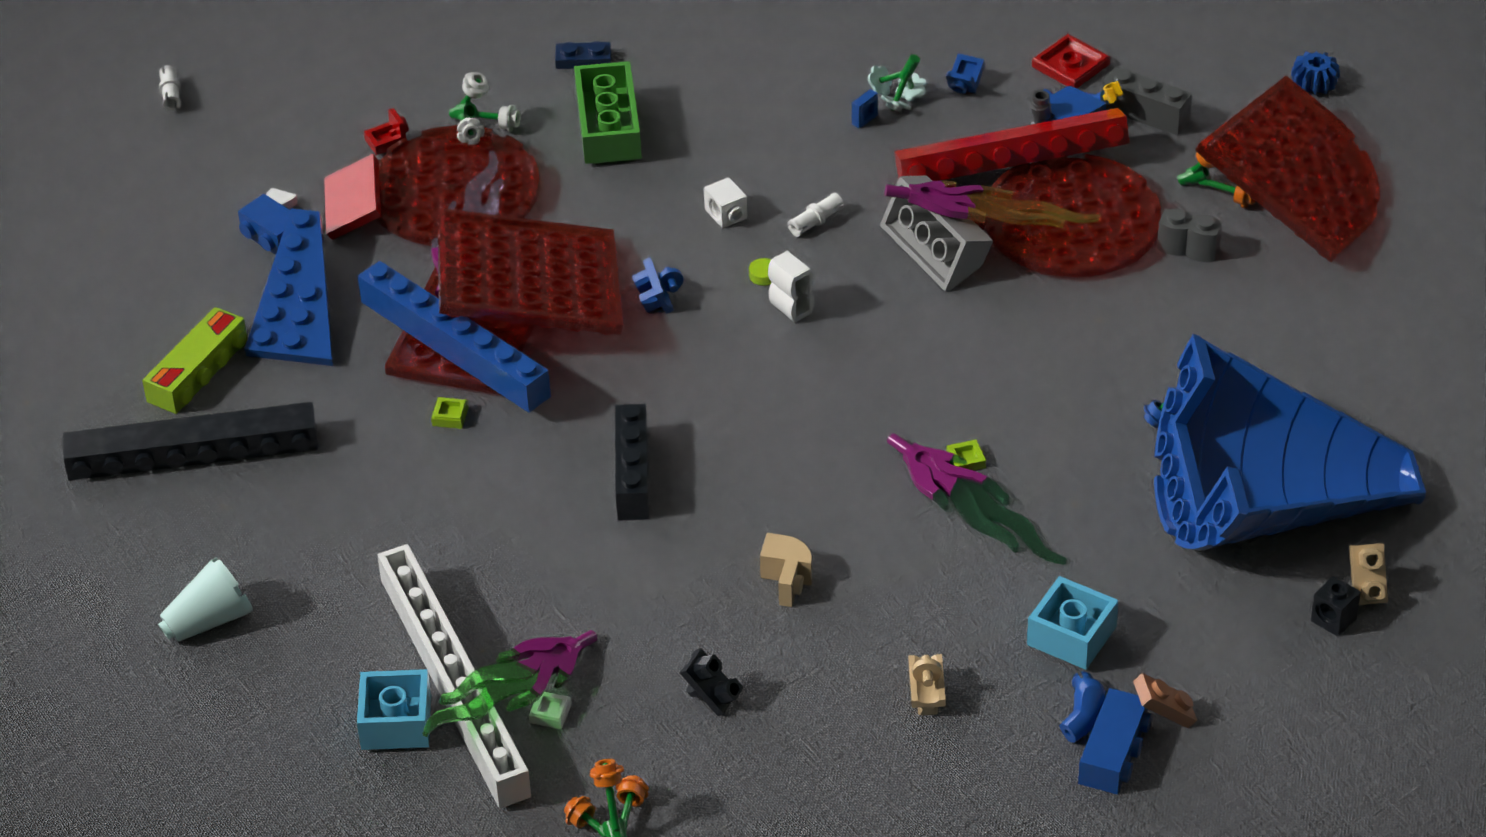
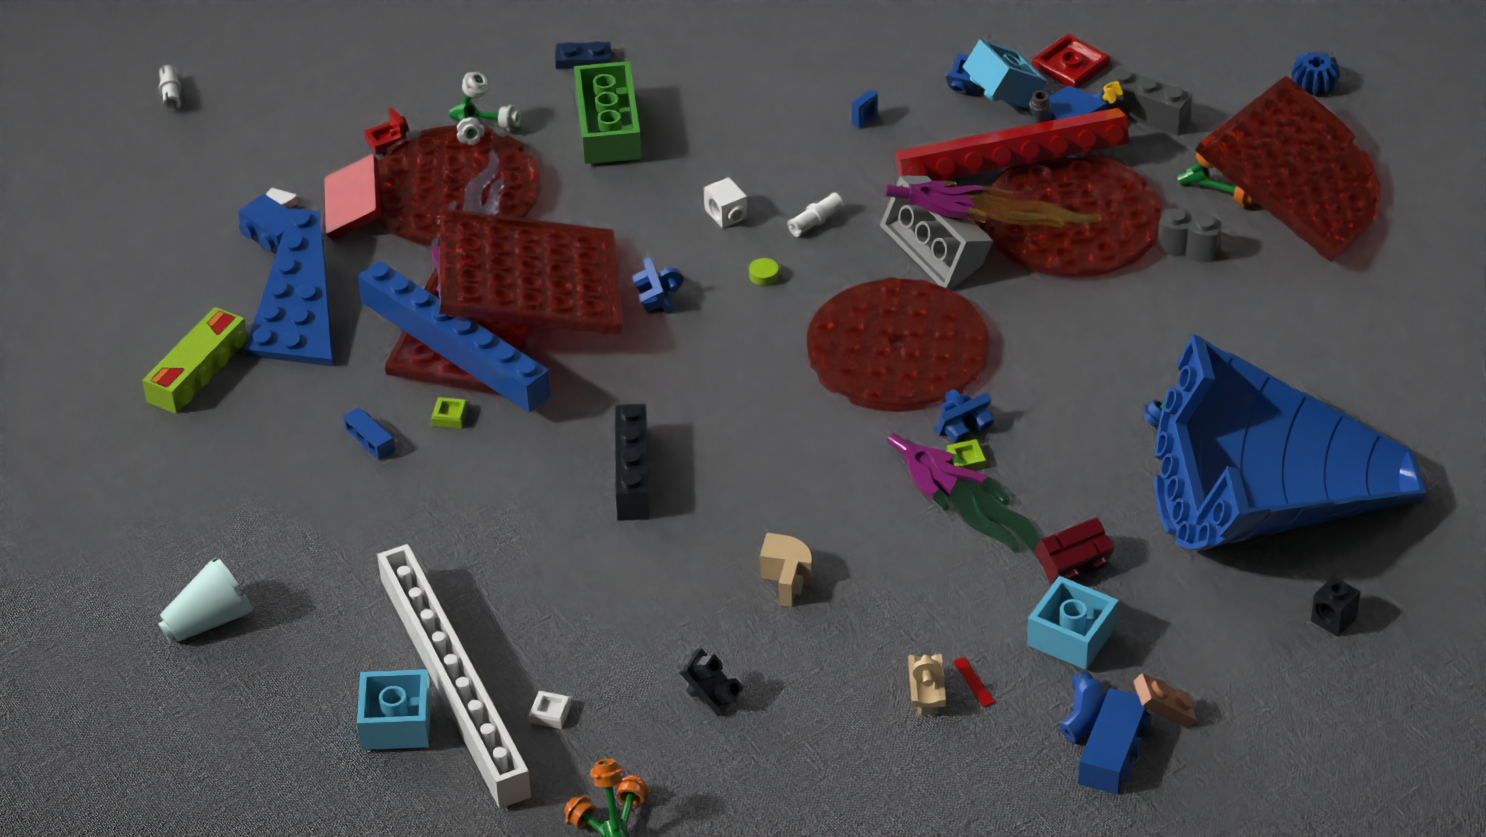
(190, 441): black brick -> none
(369, 433): none -> blue piece
(510, 677): clear neon green piece -> none
(791, 286): white brick -> none
(854, 350): none -> clear red plate
(909, 84): light aqua plant -> none
(961, 410): none -> blue hips
(973, 681): none -> red piece
(1003, 74): none -> medium azure brick
(1075, 550): none -> dark red brick
(1369, 572): tan hips -> none

